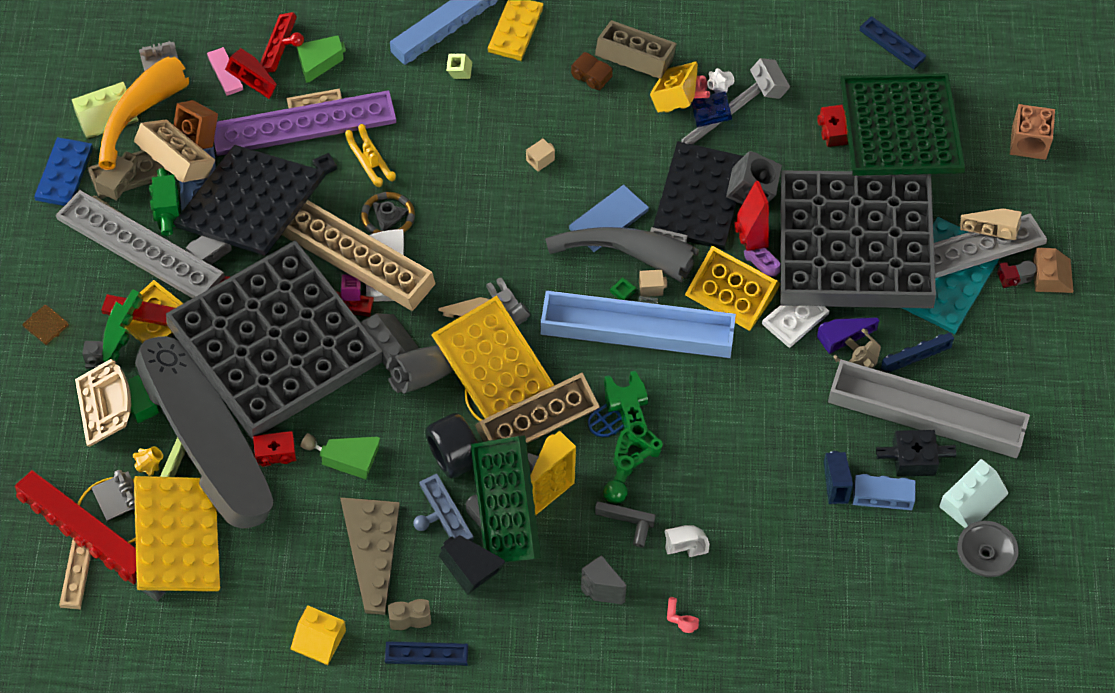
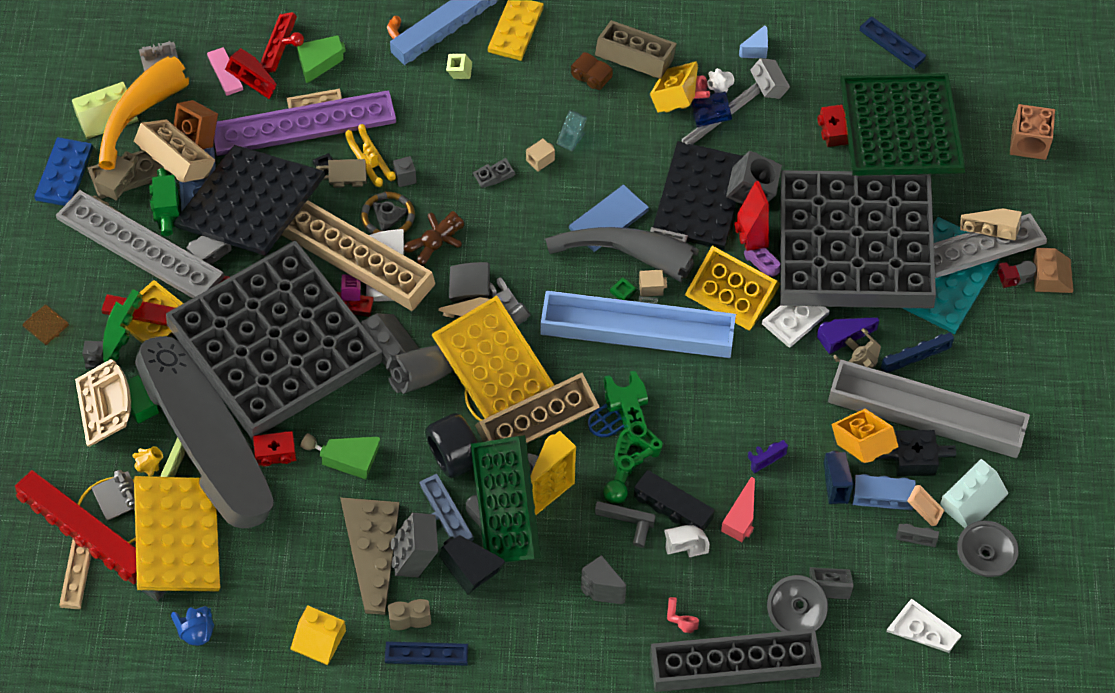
(196, 626): none -> blue helmet
(345, 172): none -> dark tan brick
(393, 26): none -> orange arm
(404, 171): none -> dark grey brick
(414, 545): none -> dark grey brick
(433, 238): none -> reddish brown animal
(469, 281): none -> dark grey slope
(495, 174): none -> dark grey slope
(572, 130): none -> clear light blue slope
(672, 501): none -> black brick
(735, 660): none -> dark grey brick
(740, 517): none -> coral slope
(756, 45): none -> light blue slope
(773, 453): none -> dark purple plate
(784, 600): none -> dark grey dish
(835, 582): none -> dark grey slope
(865, 435): none -> light orange brick
(917, 535): none -> dark grey plate
(924, 627): none -> white wing
(925, 505): none -> light nougat tile

